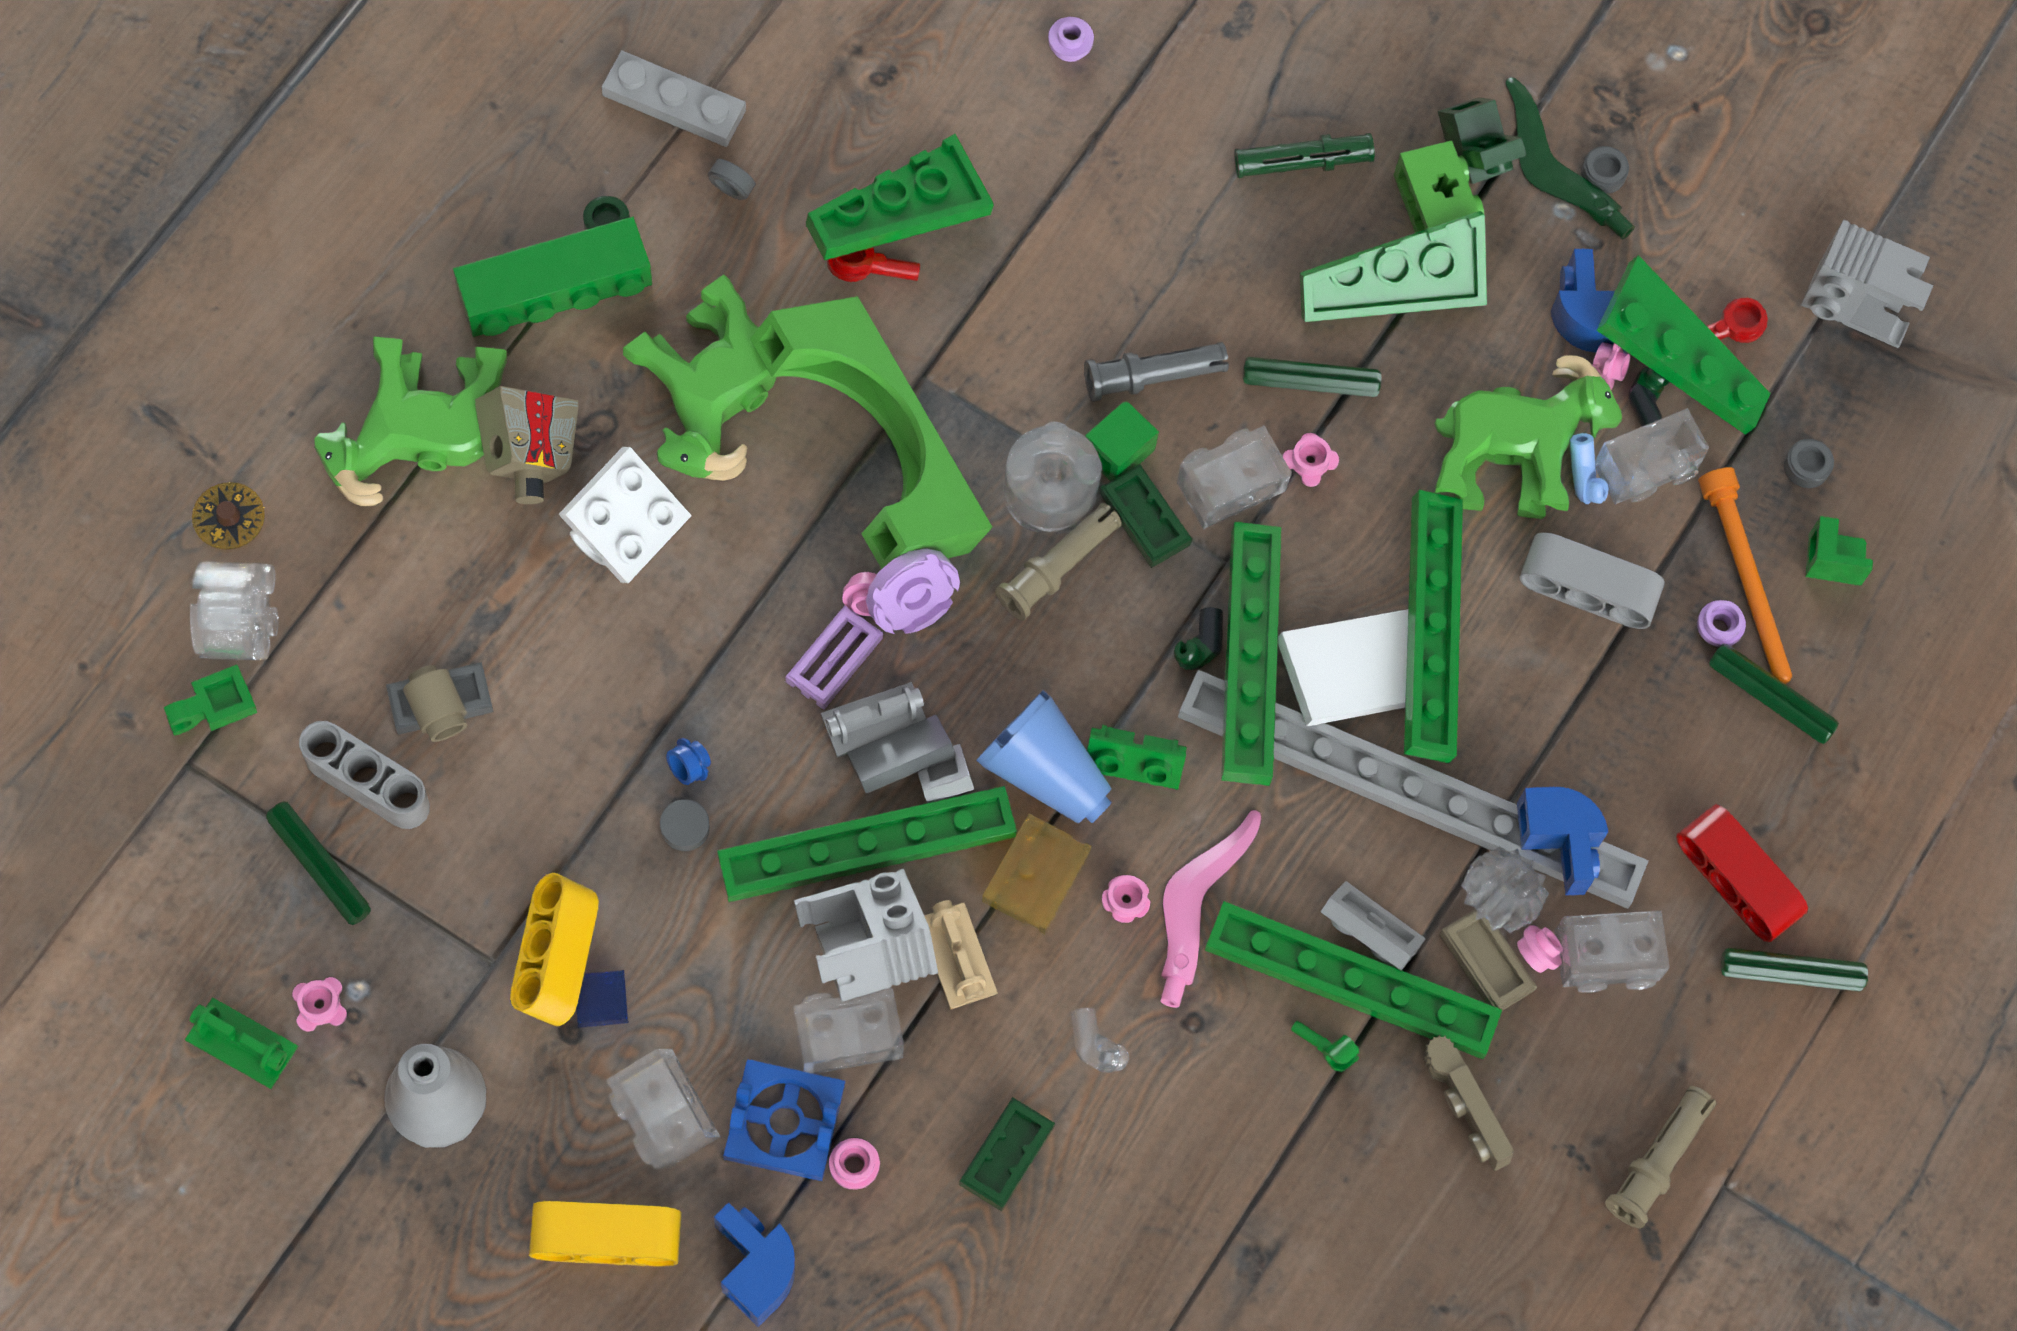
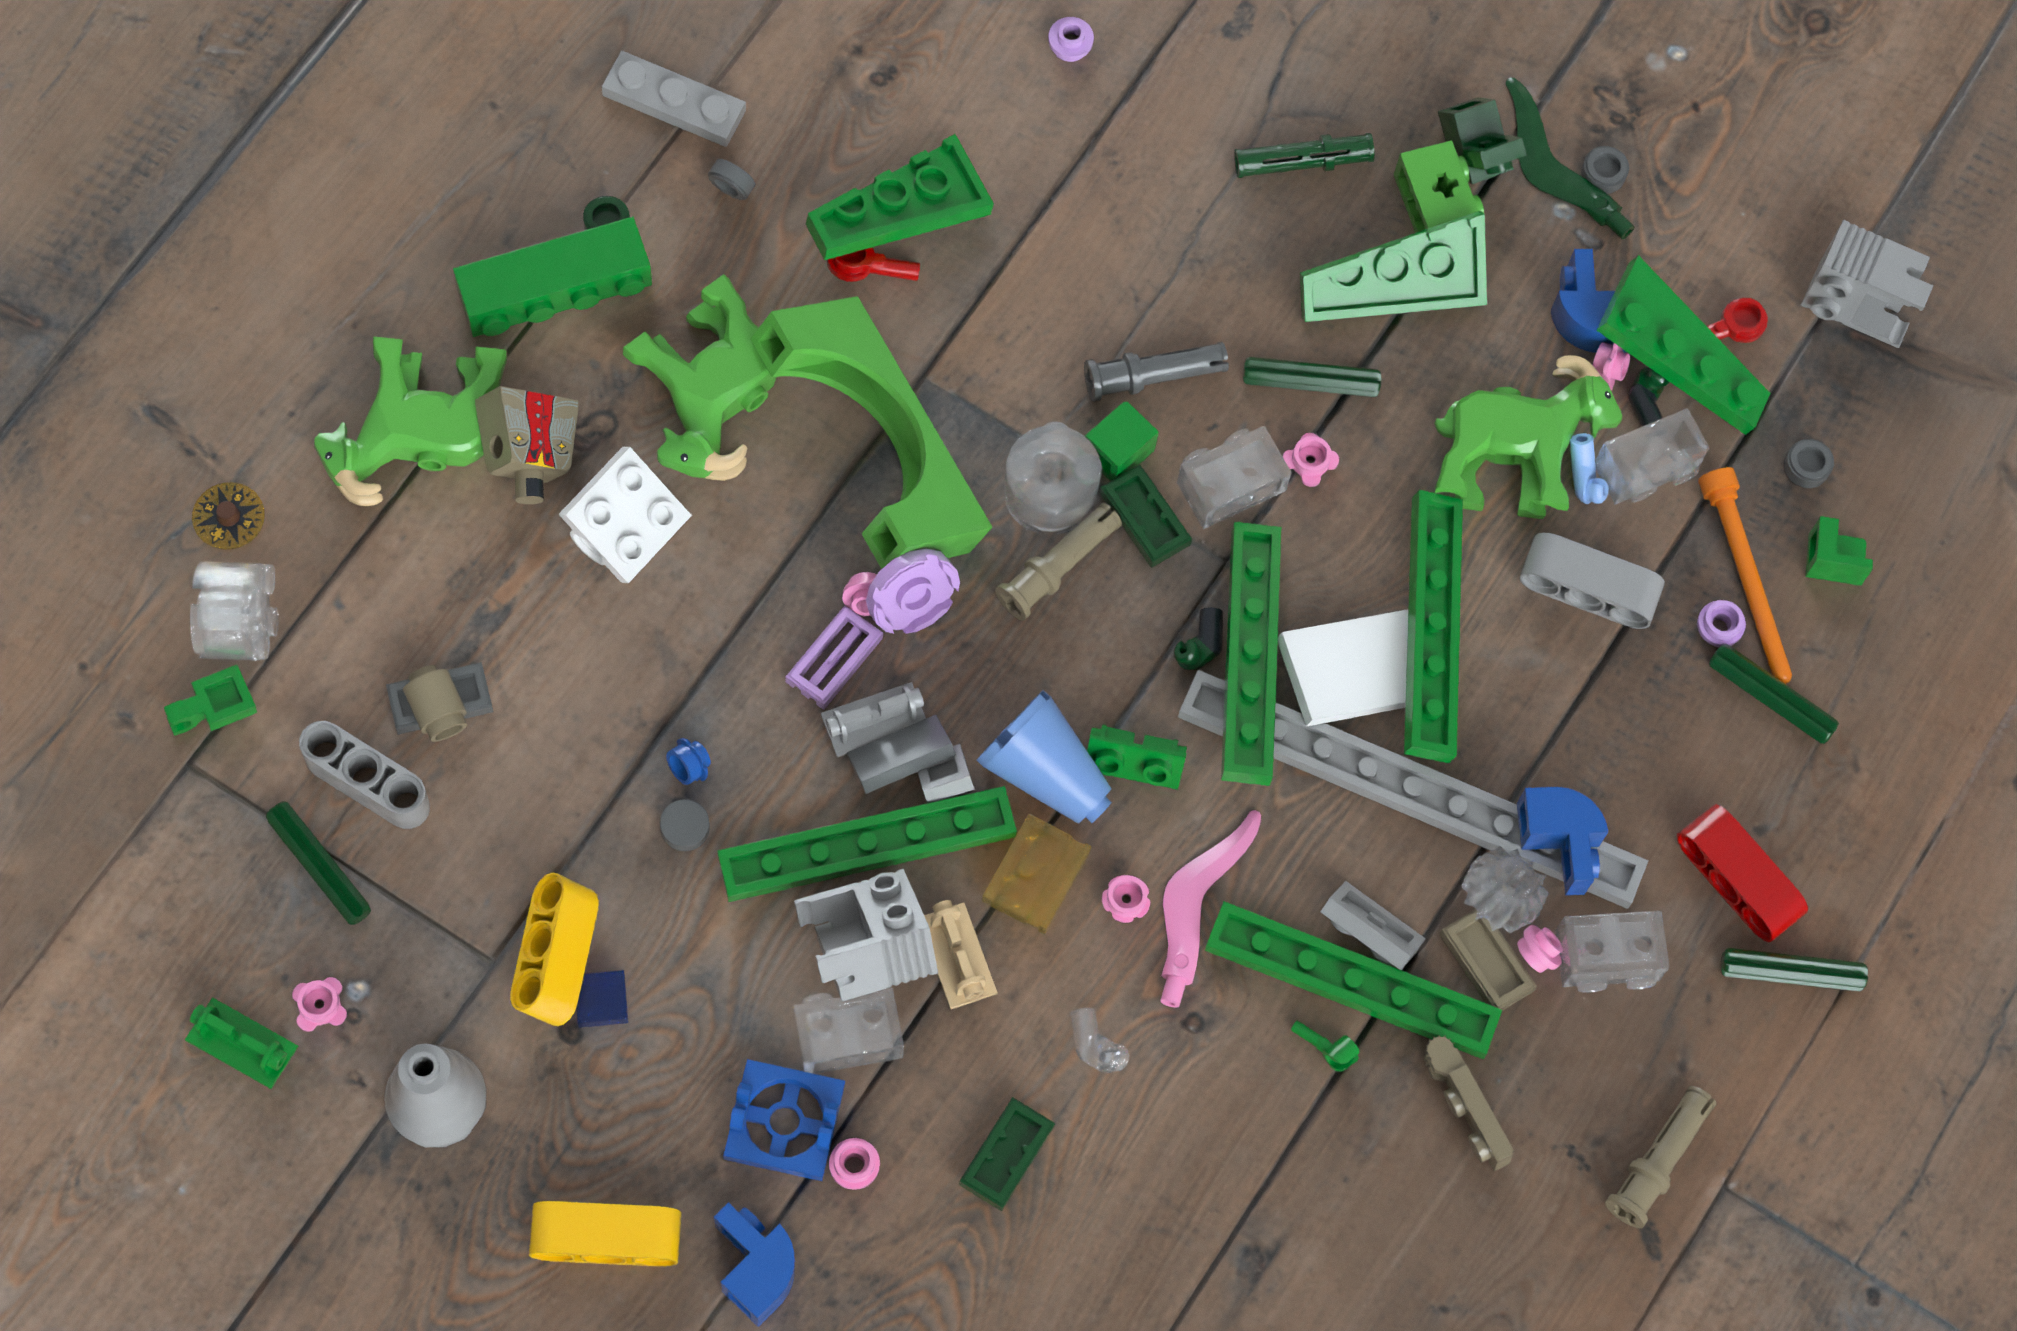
(661, 1109): clear brick -> none

